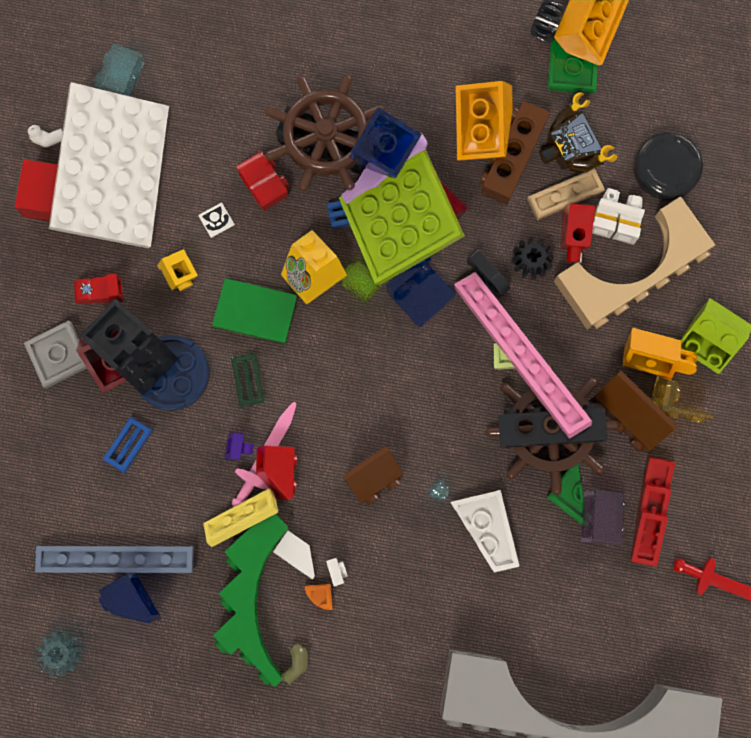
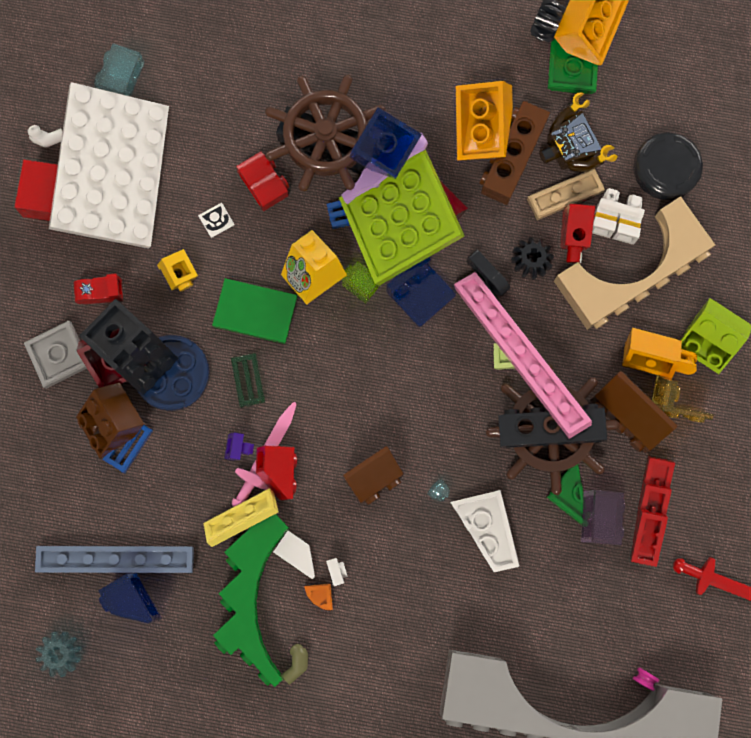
(109, 419): none -> reddish brown slope
(646, 679): none -> dark pink bush

